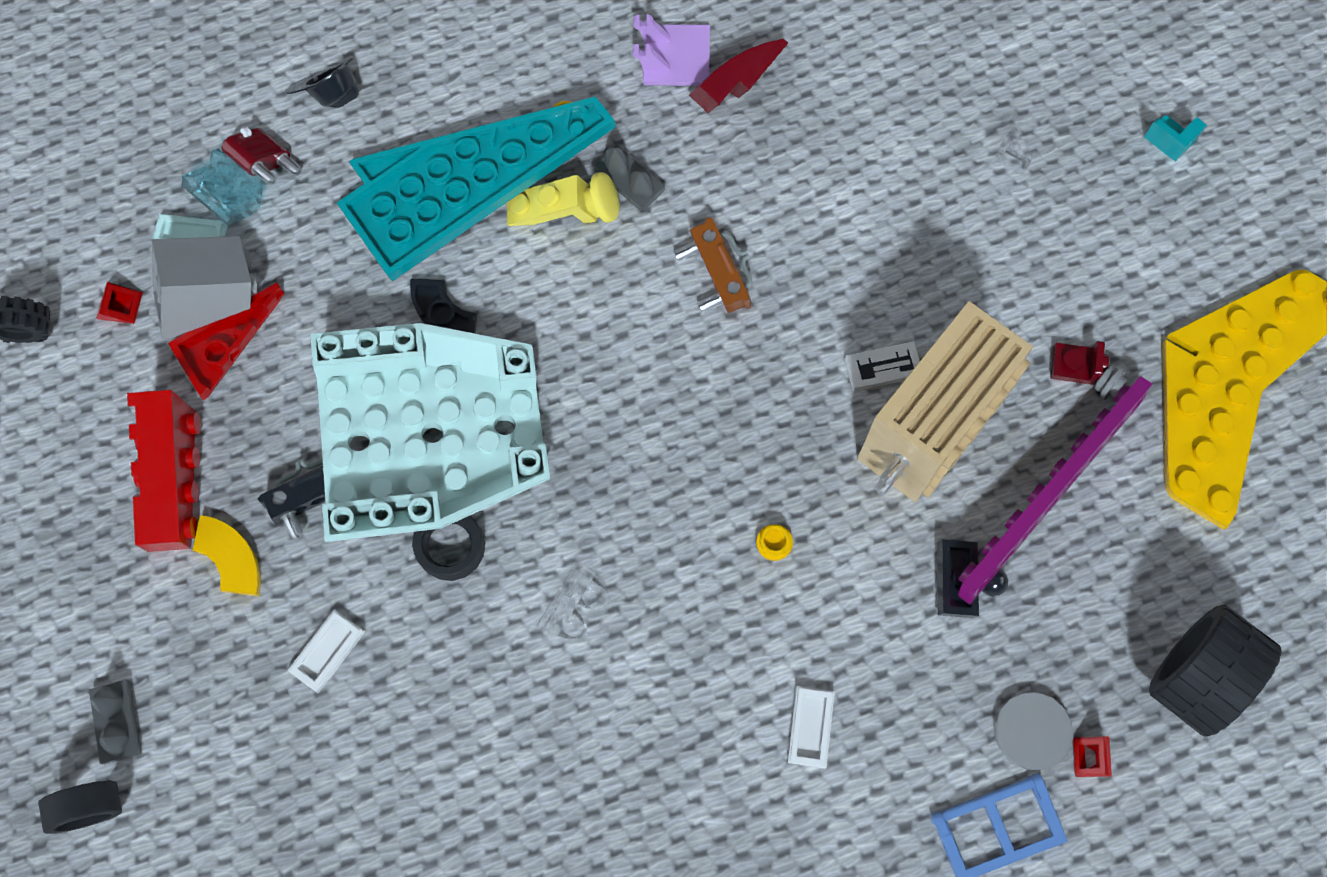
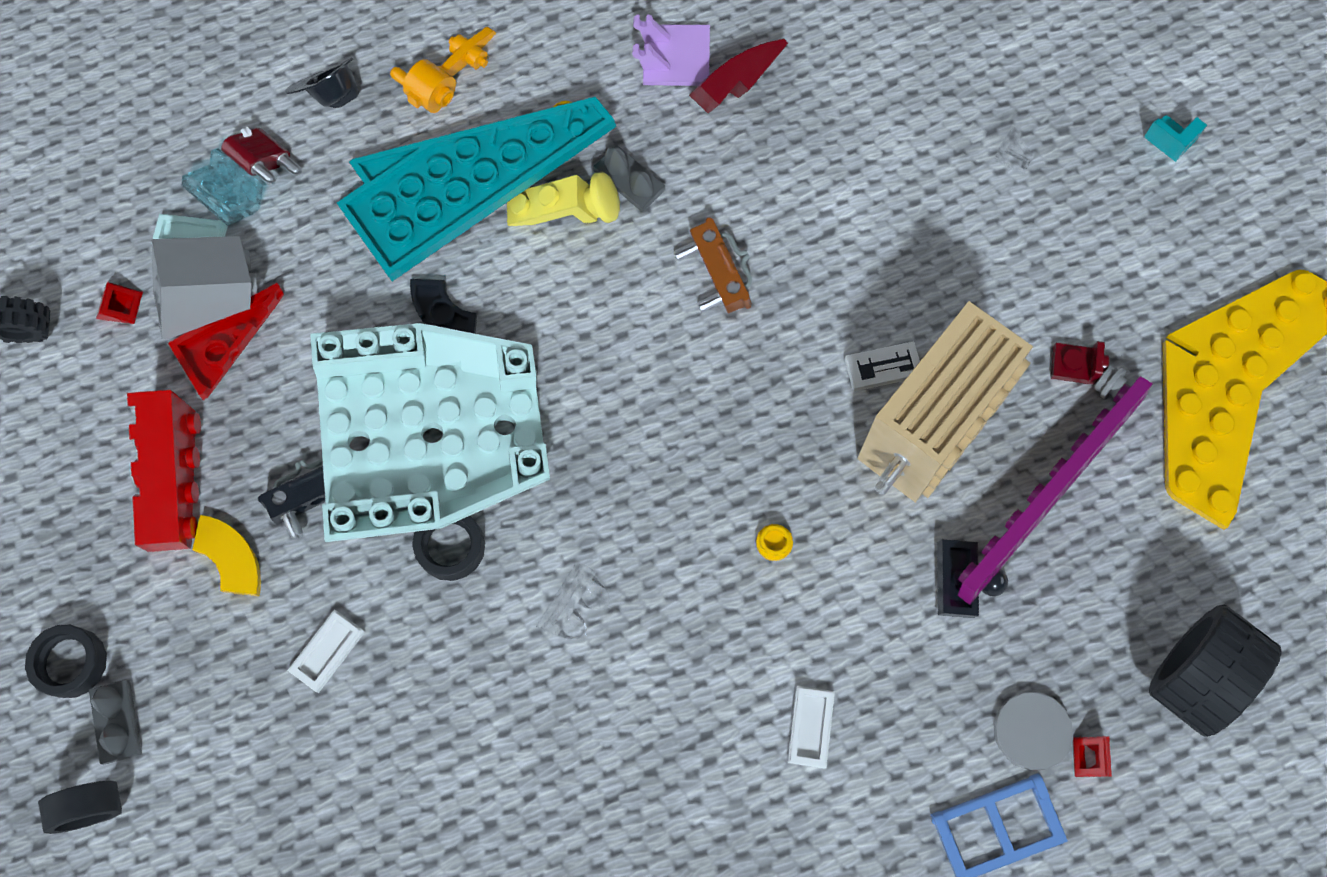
(40, 649): none -> black tyre
(434, 85): none -> light orange piece

